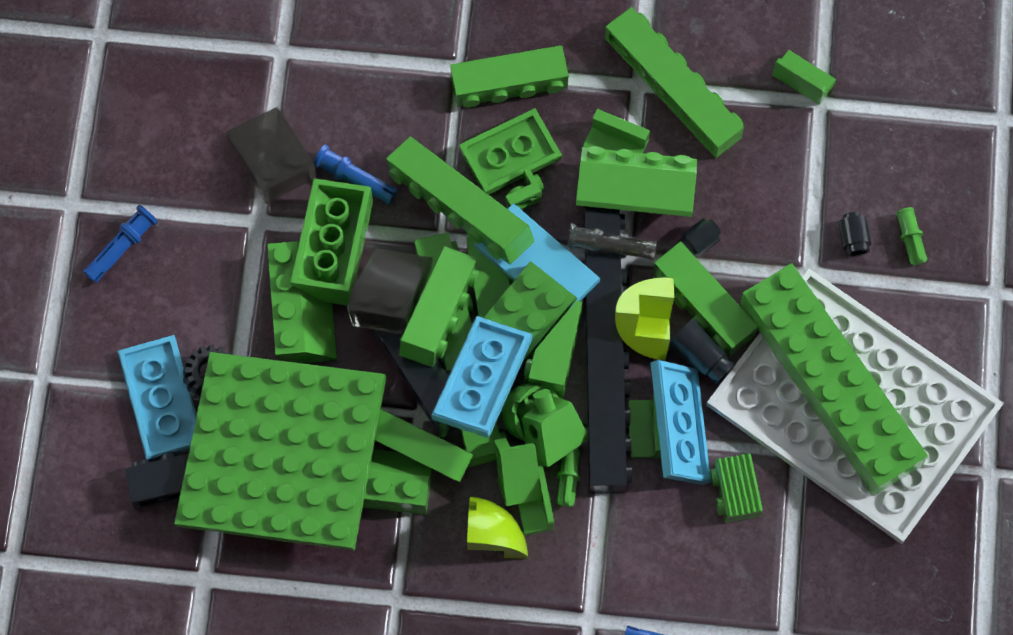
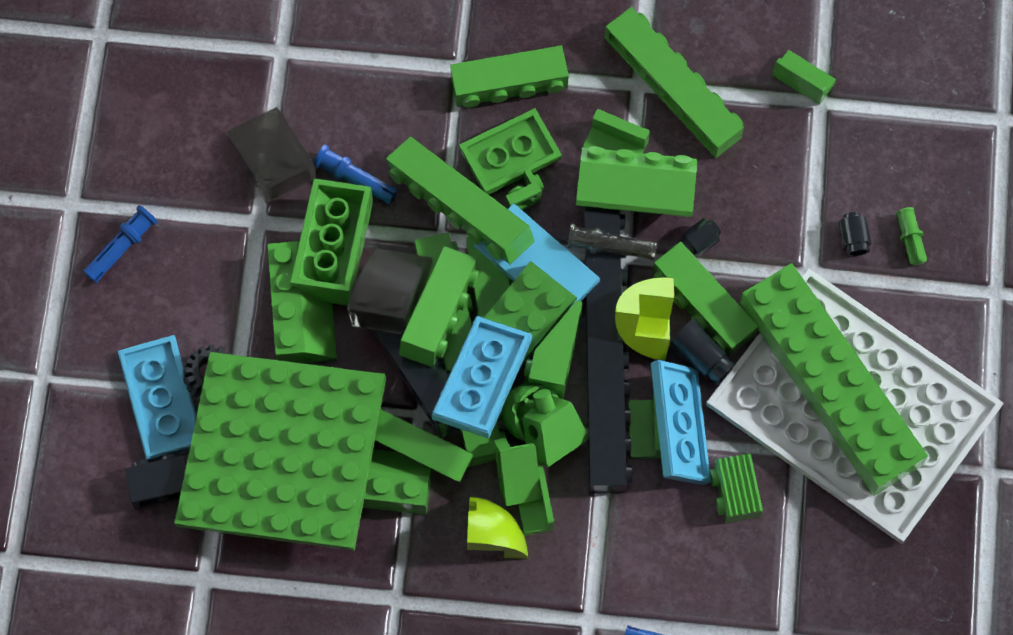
(568, 478): bright green axle -> none

